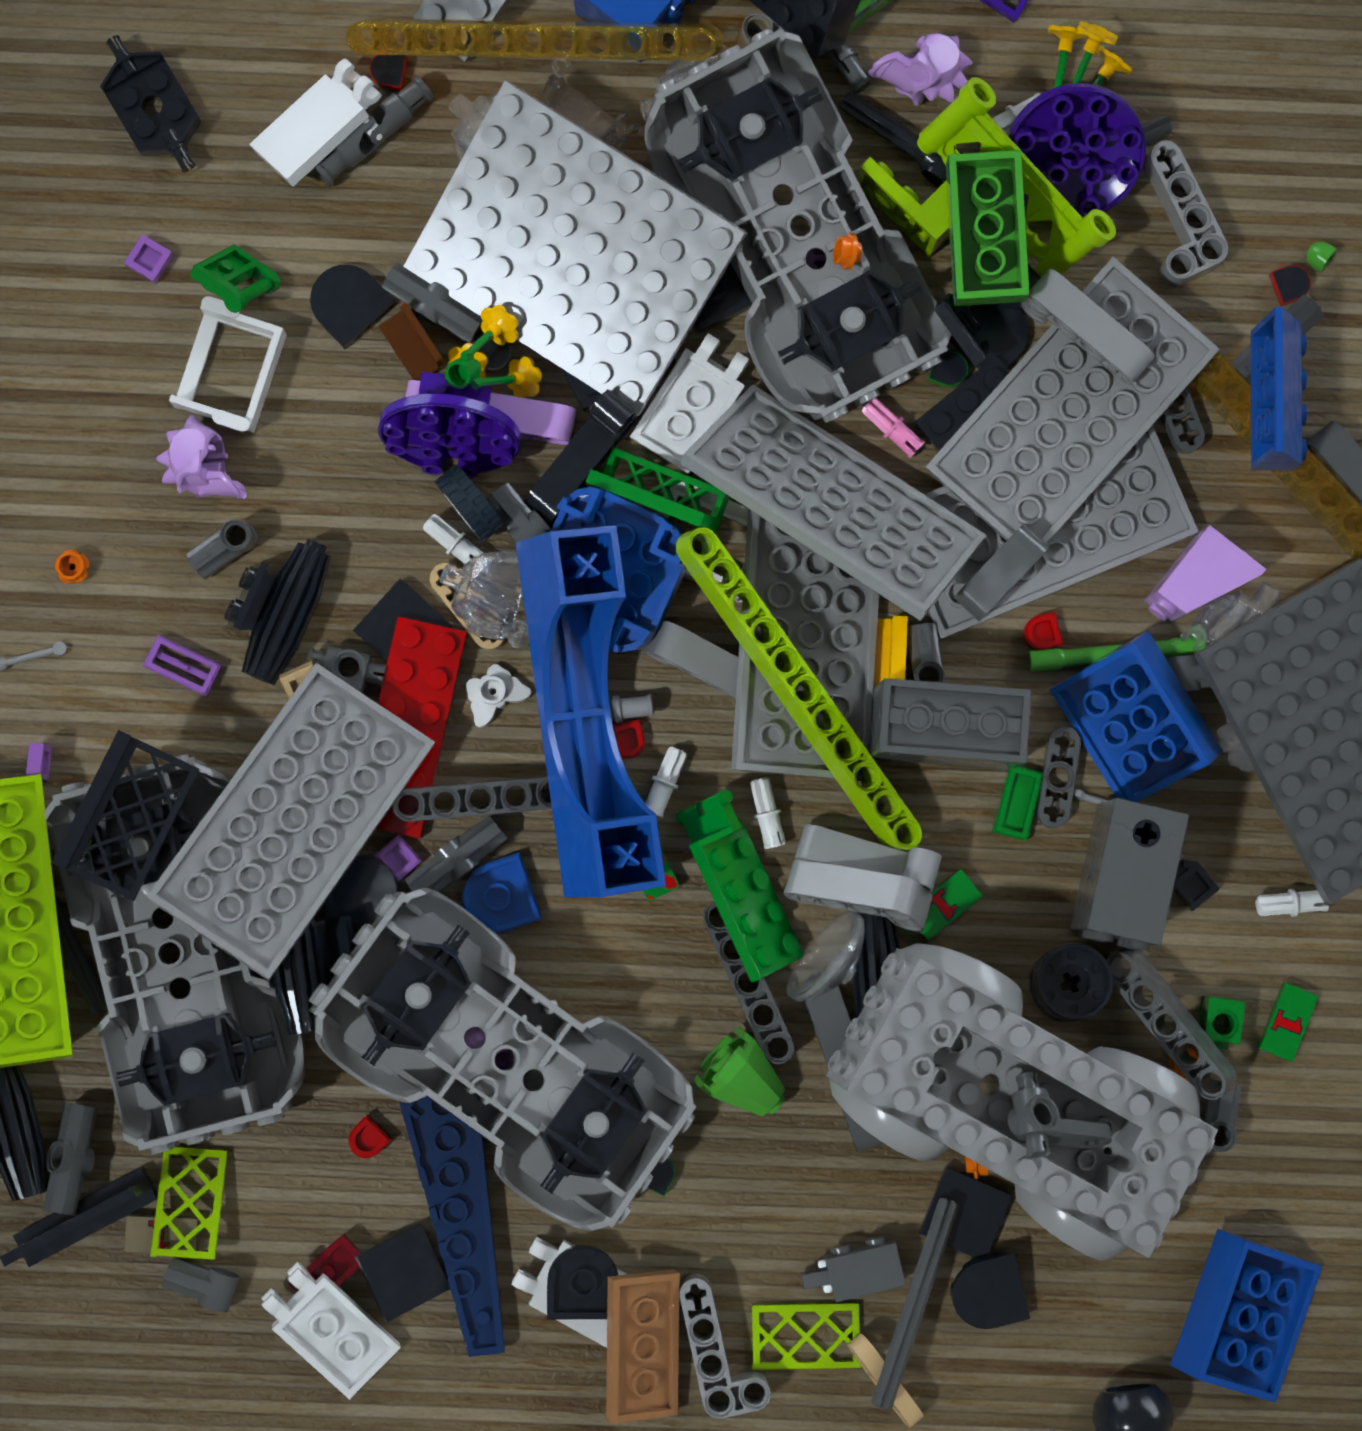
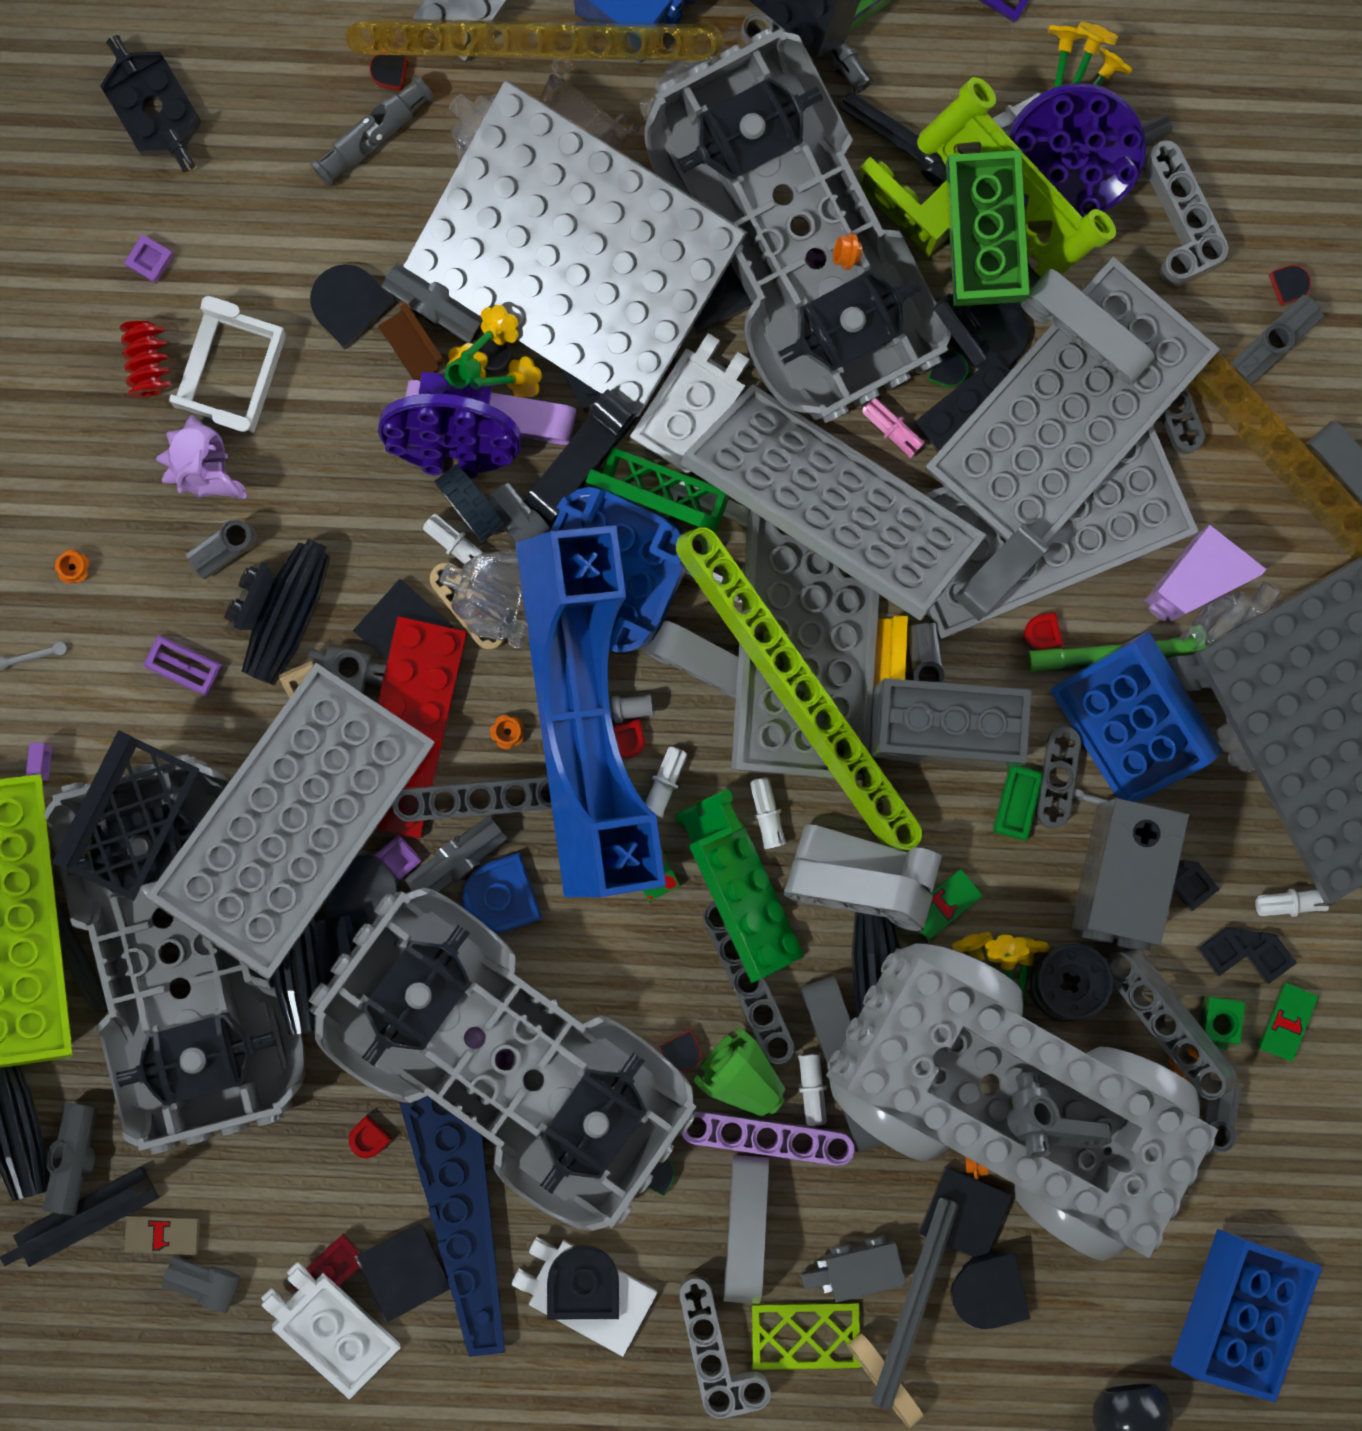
(144, 359): none -> red piece
(212, 1223): lime window -> none
(230, 268): green plate -> none
(316, 123): white tile -> none
(507, 690): white animal -> none
(512, 723): none -> orange plate
(642, 1346): medium nougat plate -> none
(682, 1051): none -> black tile
(746, 1230): none -> light grey beam
(784, 1136): none -> lavender beam
(812, 1089): none -> white axle
(828, 959): clear dish -> none
(928, 72): lavender head -> none
(1004, 950): none -> yellow plant
(1233, 944): none -> black tile
(1277, 393): blue slope -> none
(1320, 255): bright green hinge -> none

